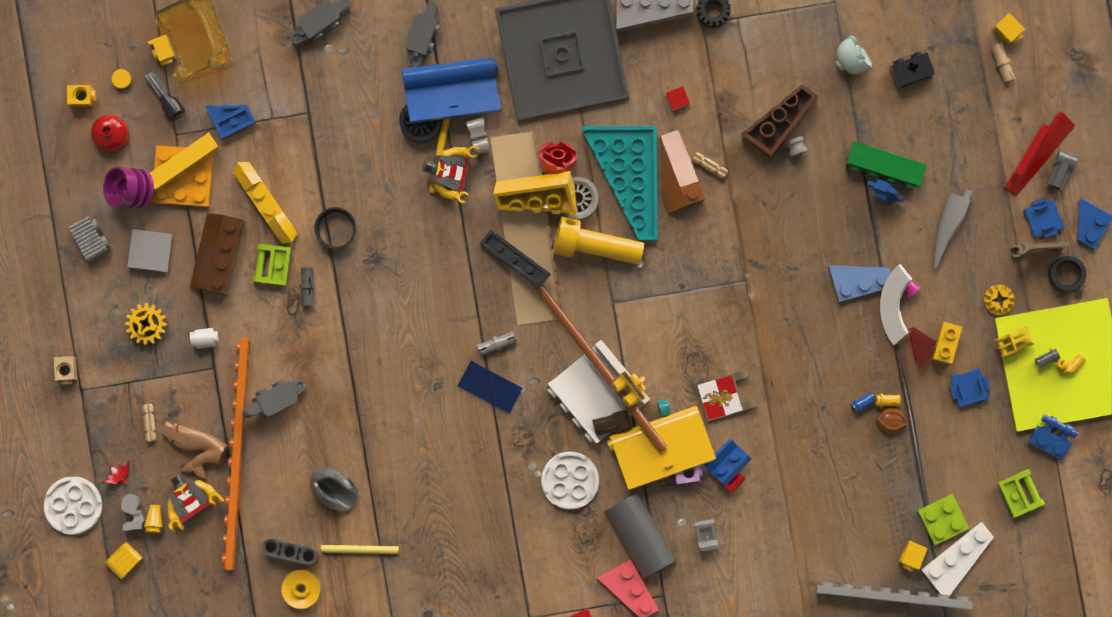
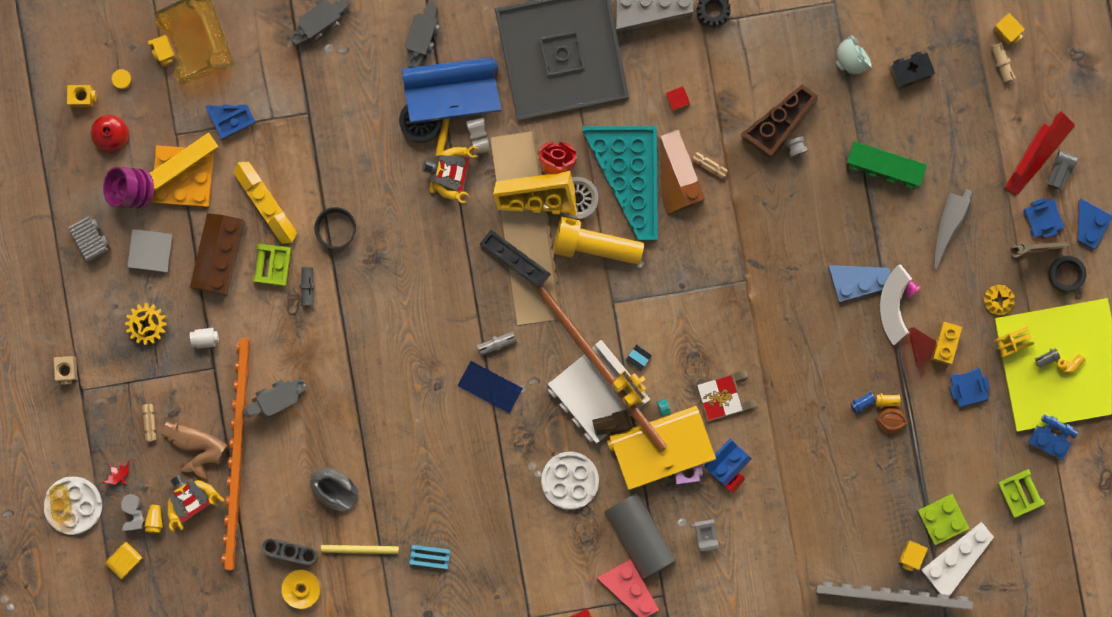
(58, 504): none -> clear yellow plate
(171, 105): black piece -> none
(413, 554): none -> medium azure tile
(638, 357): none -> tile
(885, 192): blue piece -> none

